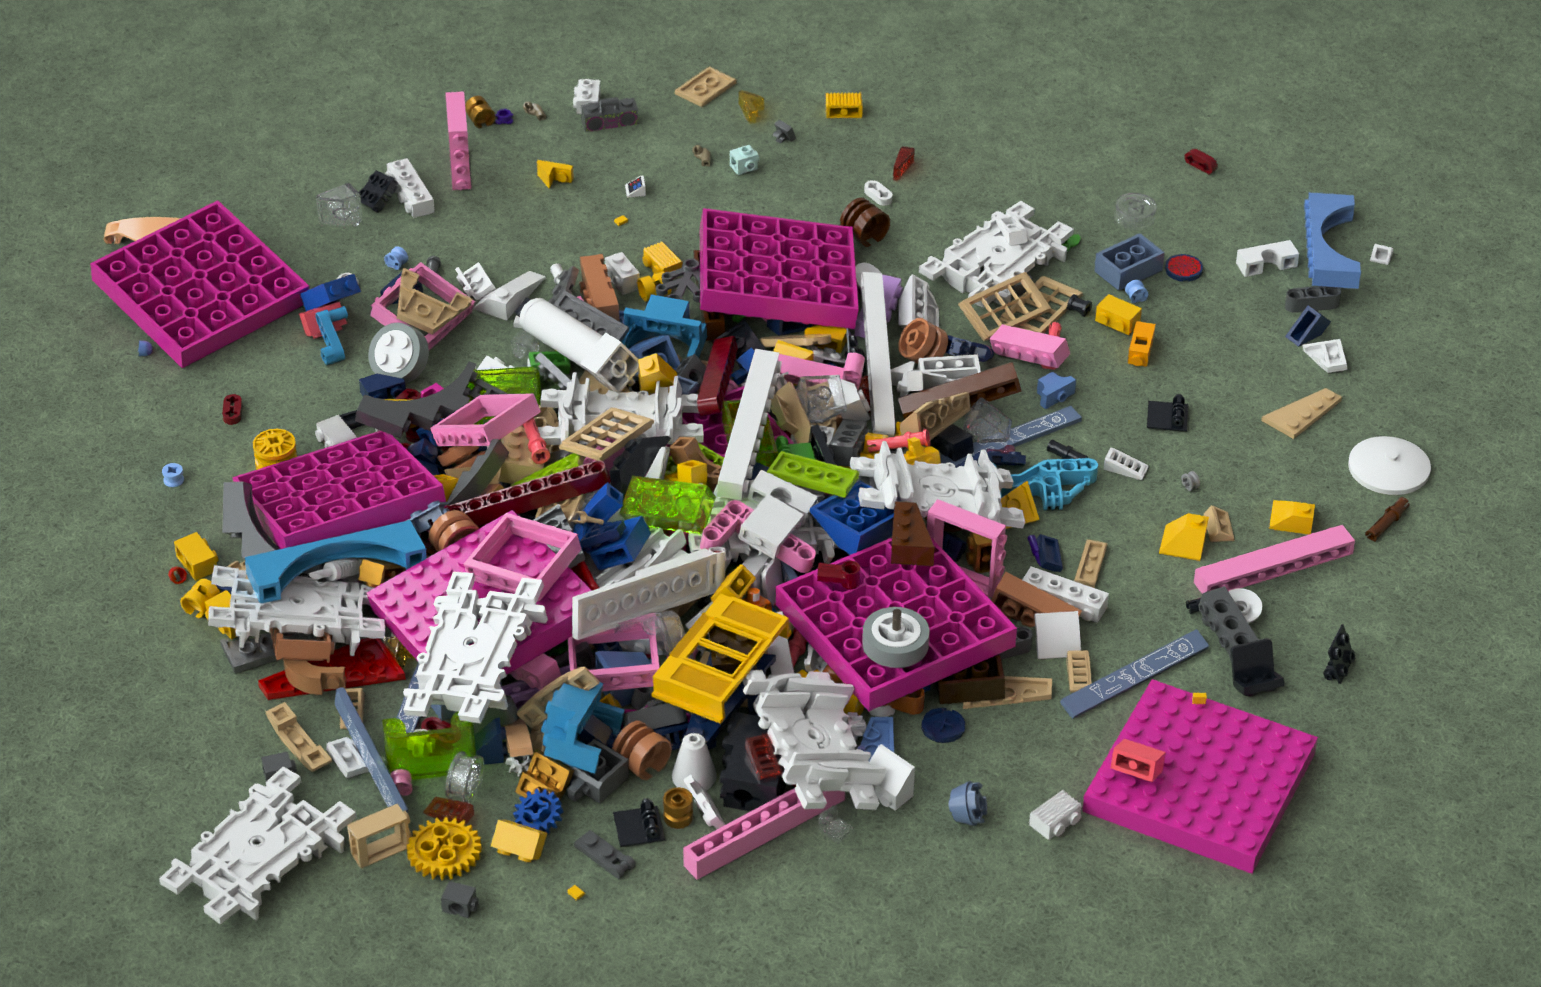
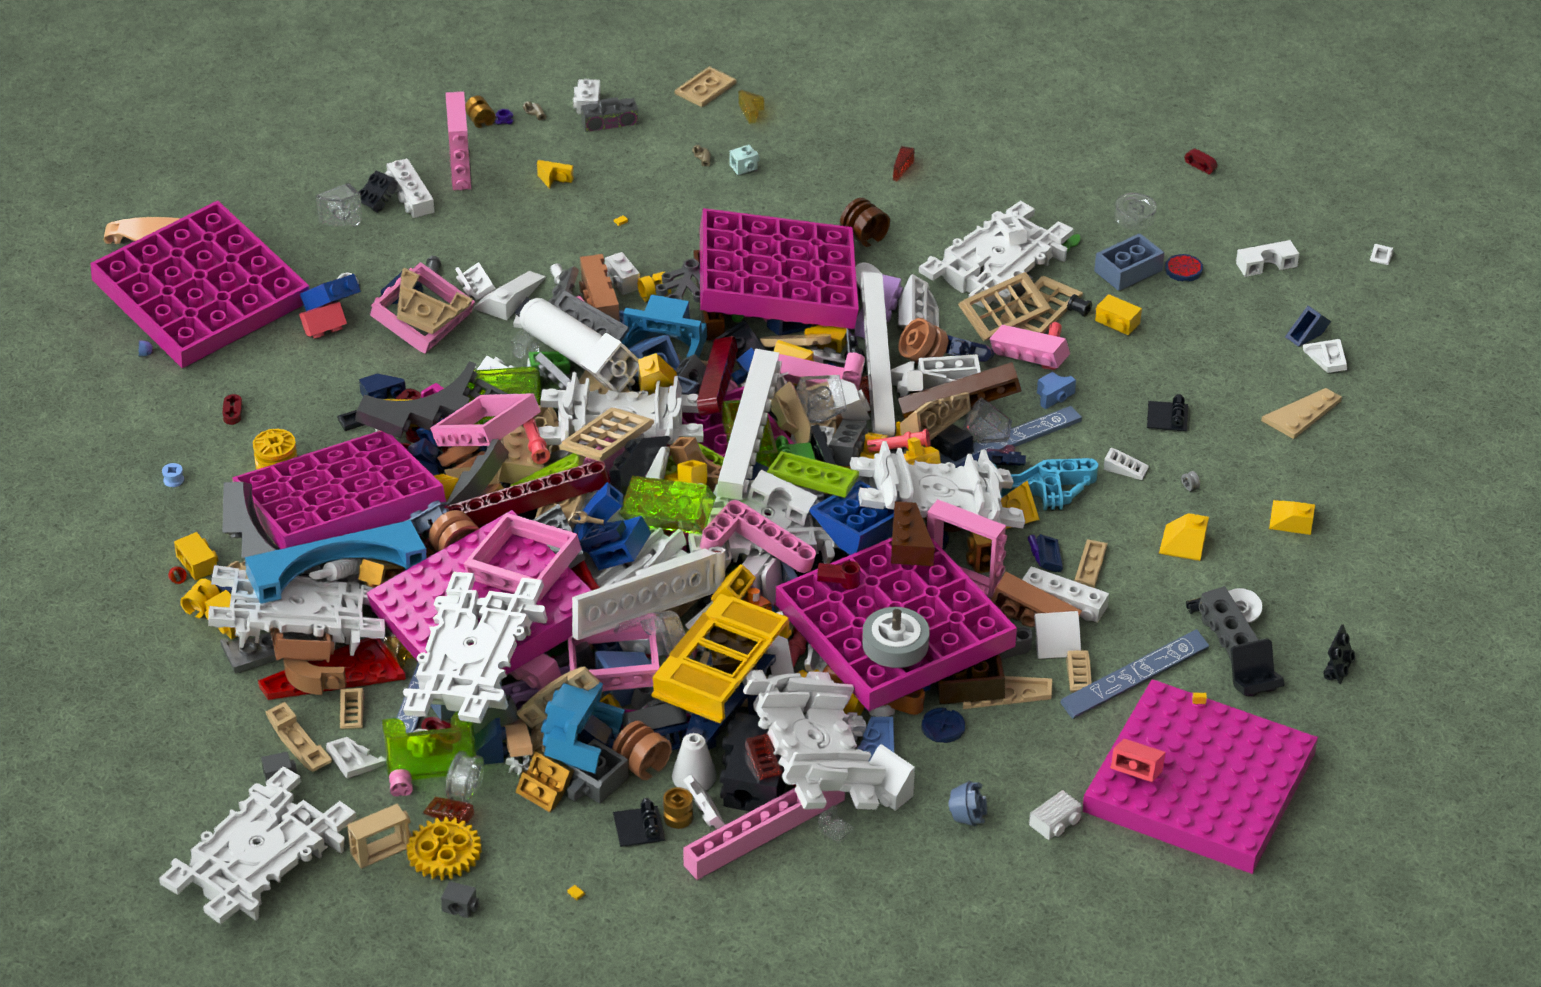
(333, 431): white brick -> none
(334, 350): dark azure beam -> none
(368, 750): sand blue tile -> none
(396, 258): light blue wheel -> none
(398, 352): wheel -> none
(519, 840): yellow brick -> none
(537, 810): blue gear -> none
(604, 854): dark grey plate -> none
(636, 187): slope -> none
(660, 258): yellow brick -> none
(770, 525): white panel -> none
(783, 132): dark grey tile -> none
(844, 105): yellow brick -> none
(878, 192): white beam -> none
(954, 546): dark blue tile -> none
(1063, 451): black pin -> none
(1136, 291): light blue wheel -> none
(1141, 343): light orange brick -> none
(1219, 525): tan slope -> none
(1276, 560): bright pink brick -> none
(1316, 297): dark grey beam -> none
(1325, 265): medium blue arch -> none
(1389, 465): white dish -> none
(1391, 514): reddish brown pin -> none

